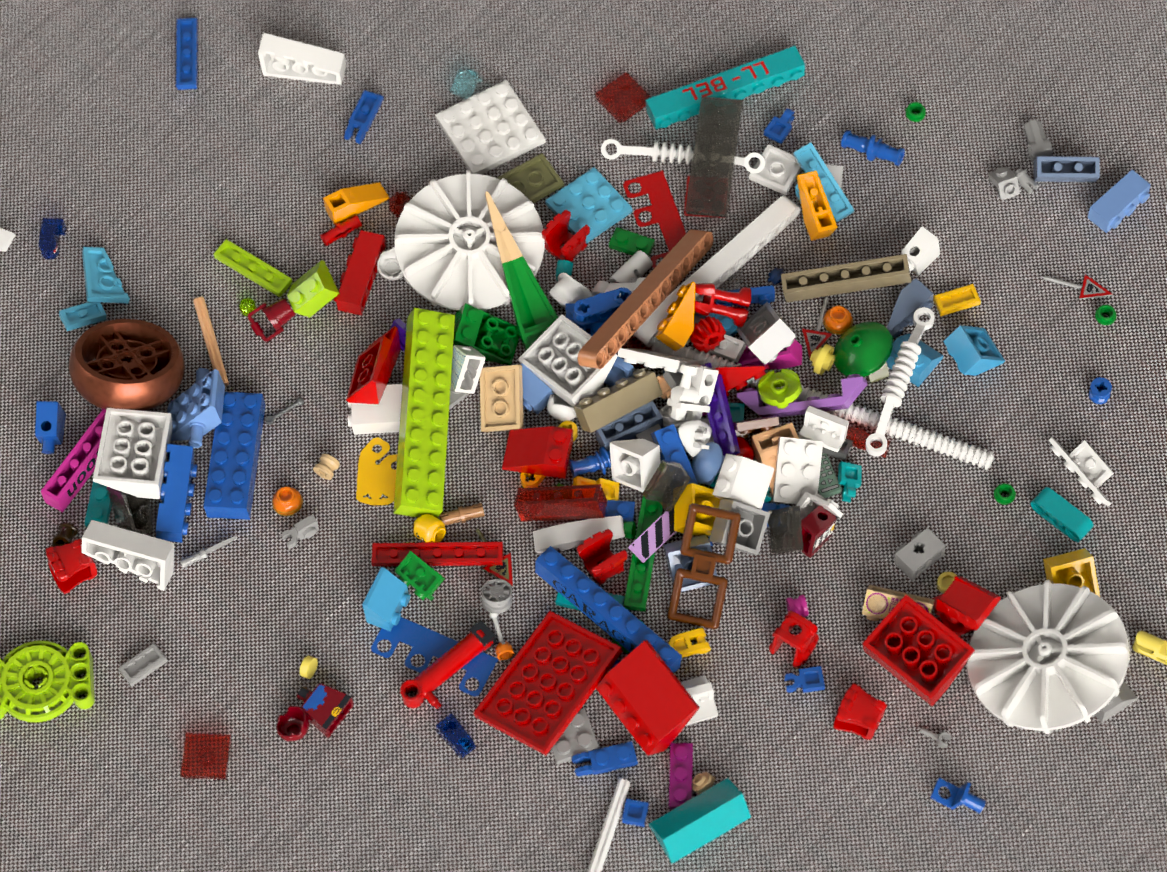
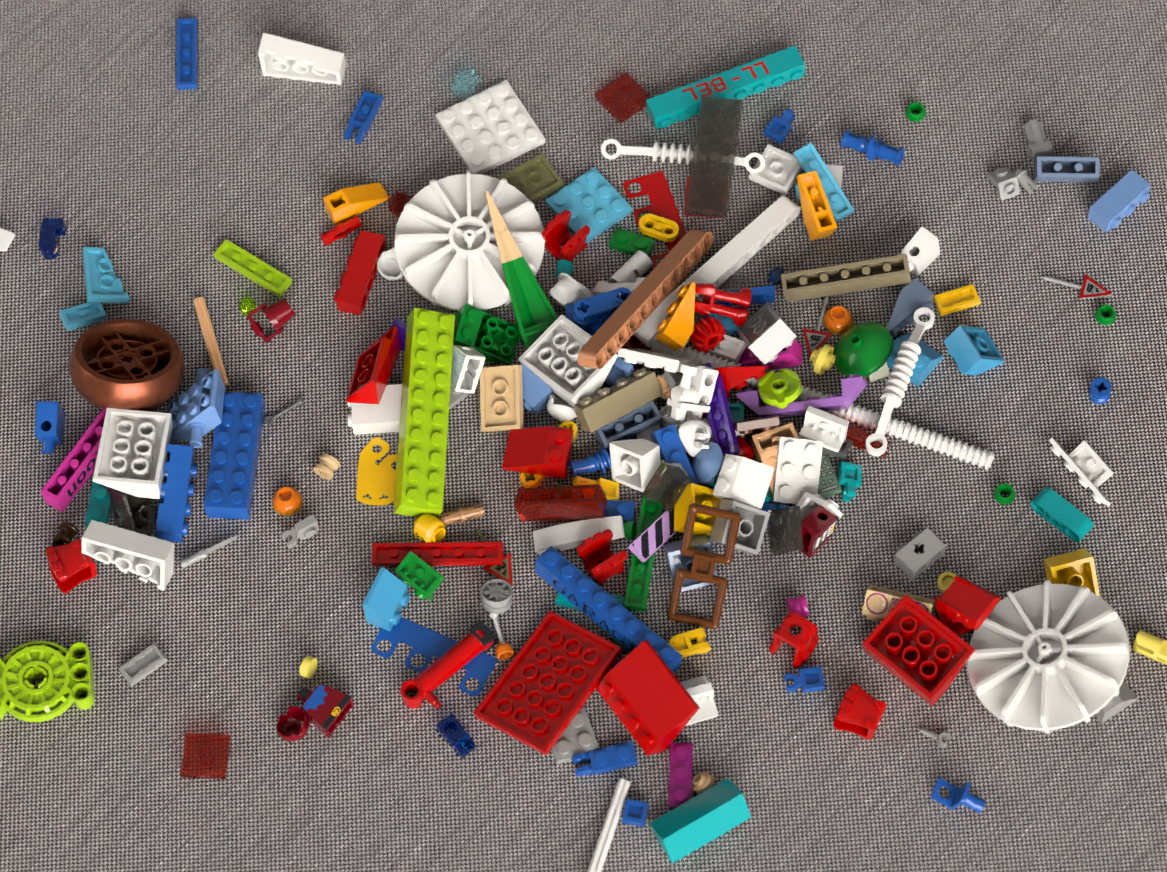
(312, 290): lime slope -> none
(659, 227): none -> yellow plate

